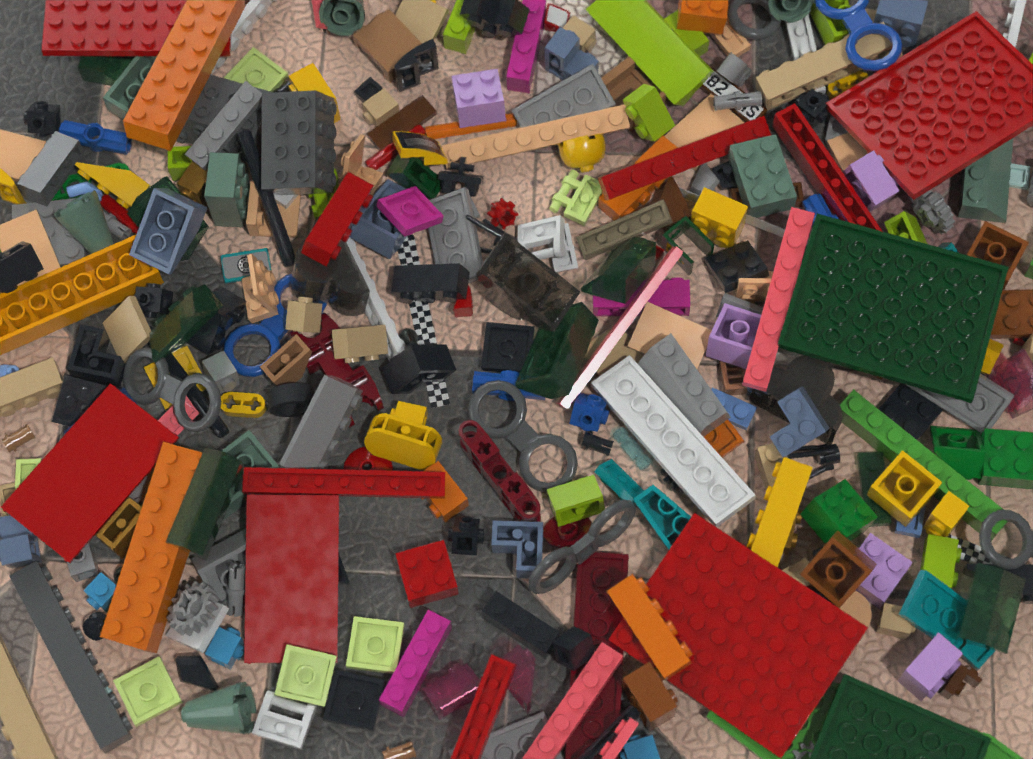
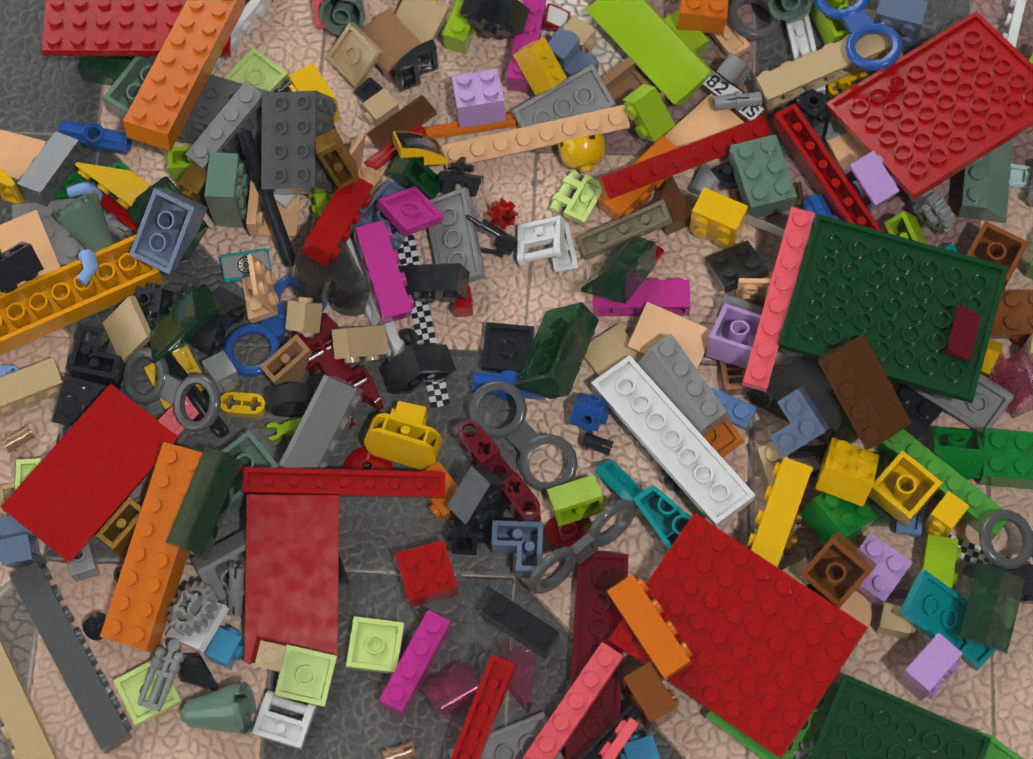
(42, 118): black brick -> none
(89, 264): none -> light blue arm
(100, 592): dark azure brick -> none
(171, 665): none -> light grey piece
(270, 655): none -> tan brick
(286, 429): none -> lime bar
(336, 158): none -> pearl gold brick
(354, 55): none -> tan tile
(354, 700): black plate -> none
(383, 272): none -> dark pink brick
(478, 497): none -> black brick
(525, 285): clear smoke brick -> none
(539, 66): none -> yellow brick
(573, 648): black panel -> none
(621, 325): tile -> none
(632, 448): clear light blue axle -> none
(687, 227): dark green piece -> none
(847, 472): none -> yellow brick
(864, 391): none -> reddish brown slope
(955, 683): reddish brown bracket -> none
(963, 334): none -> dark red slope

